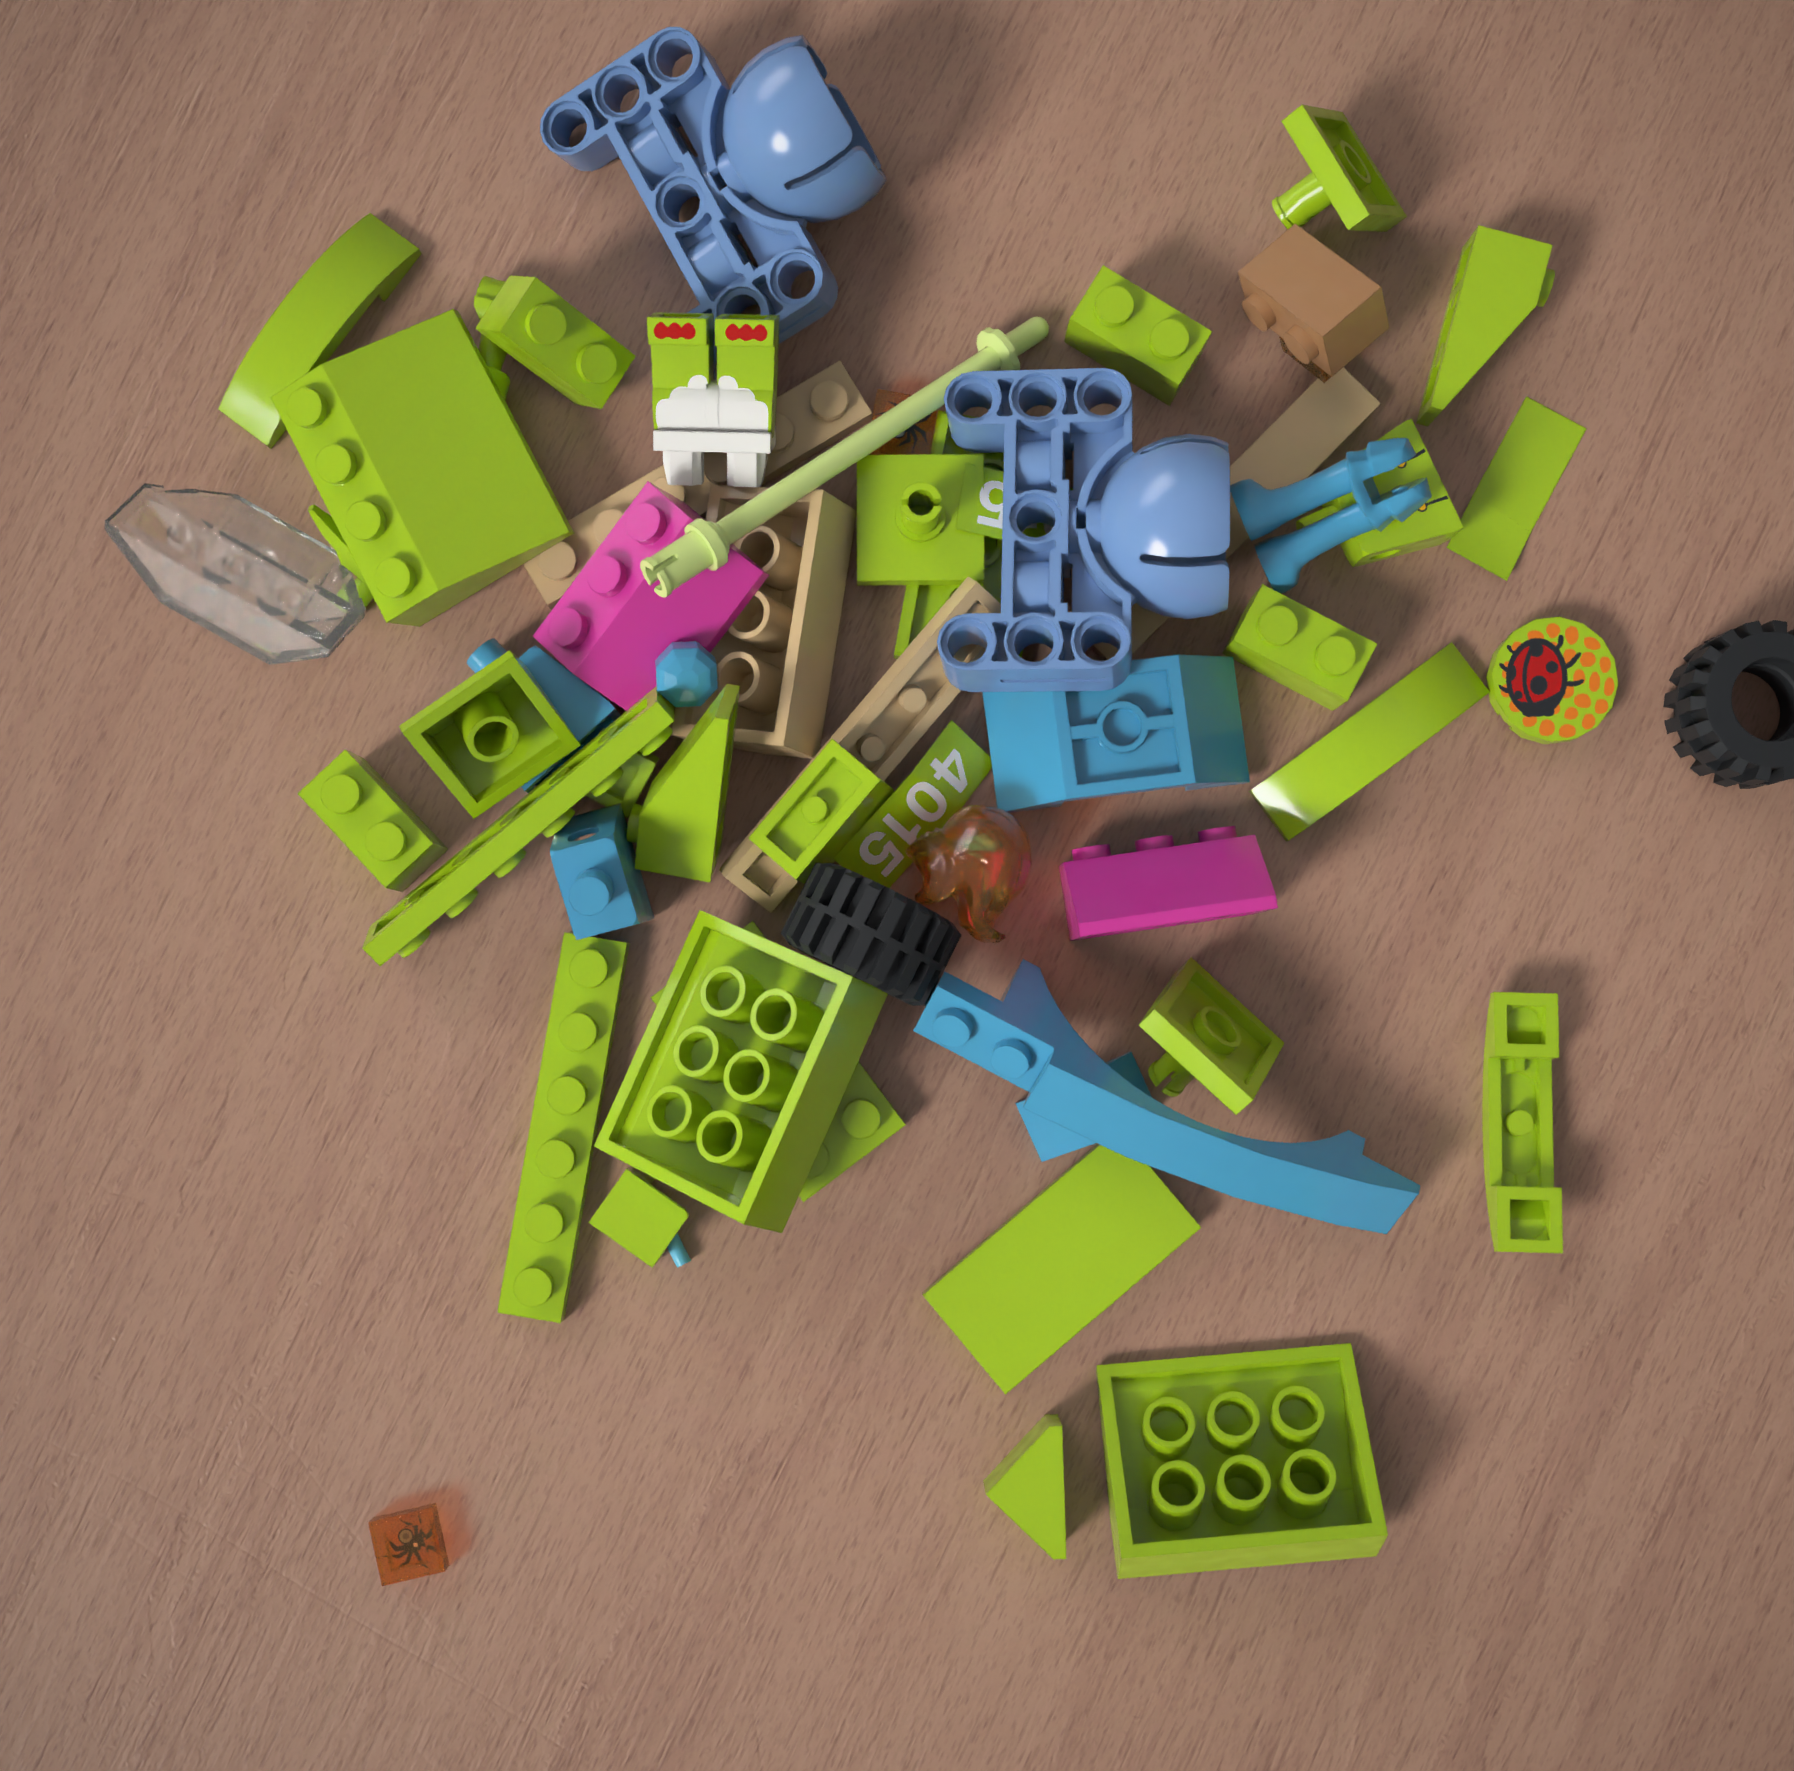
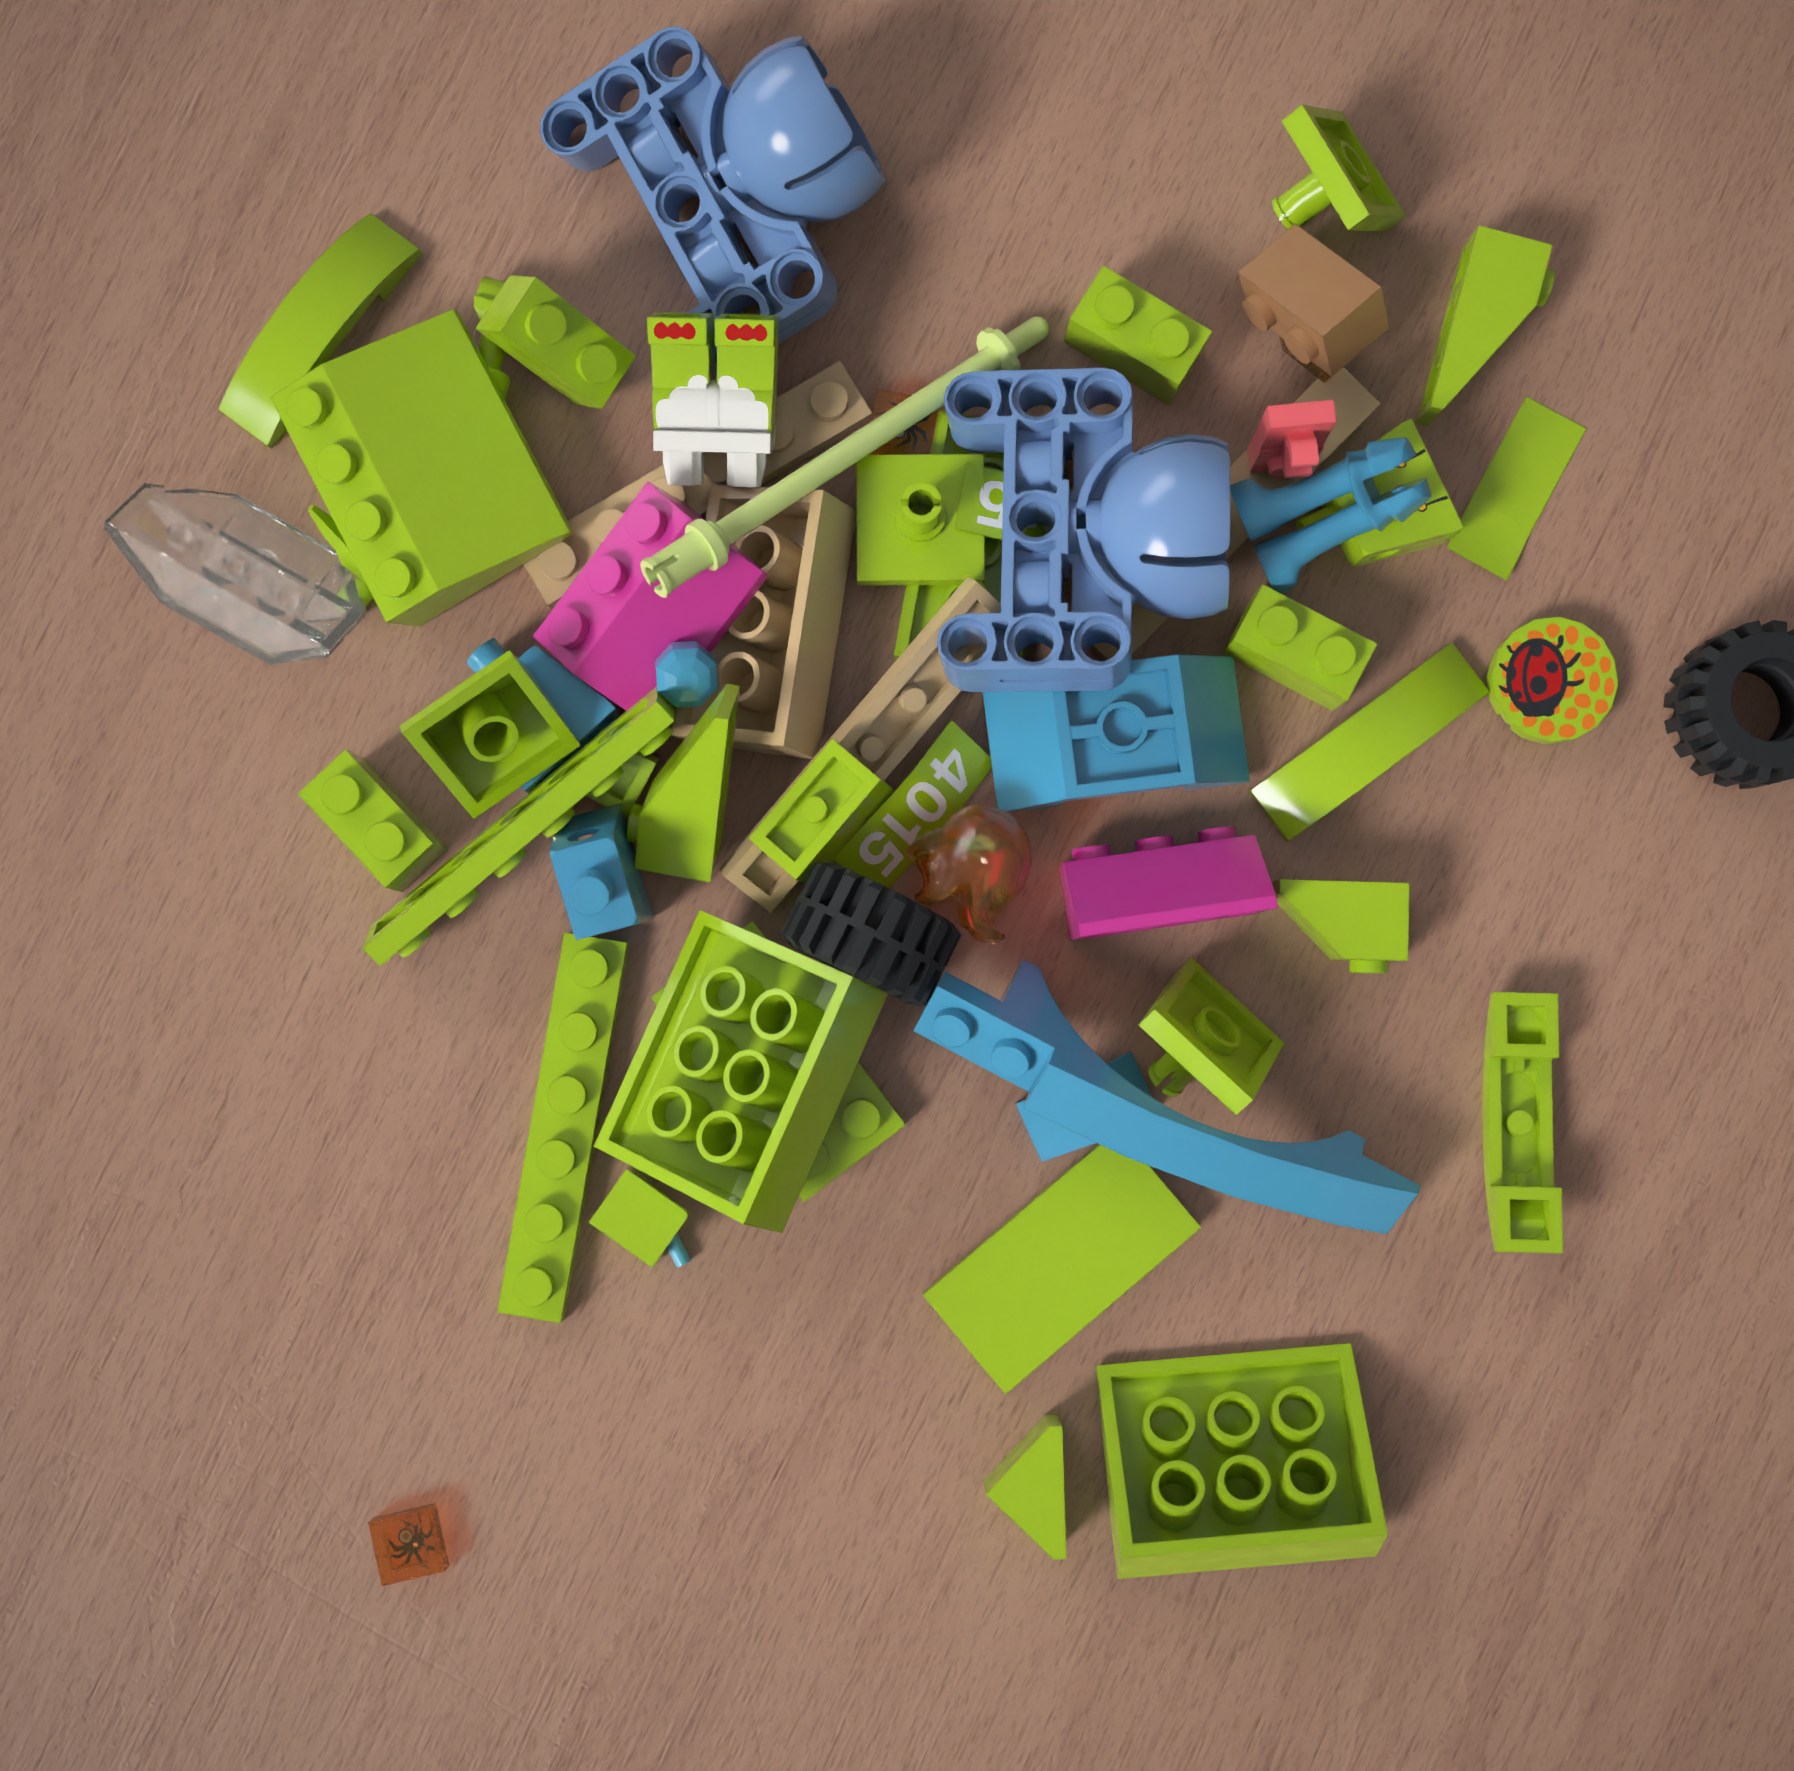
(1291, 438): none -> coral plate
(1351, 919): none -> lime slope

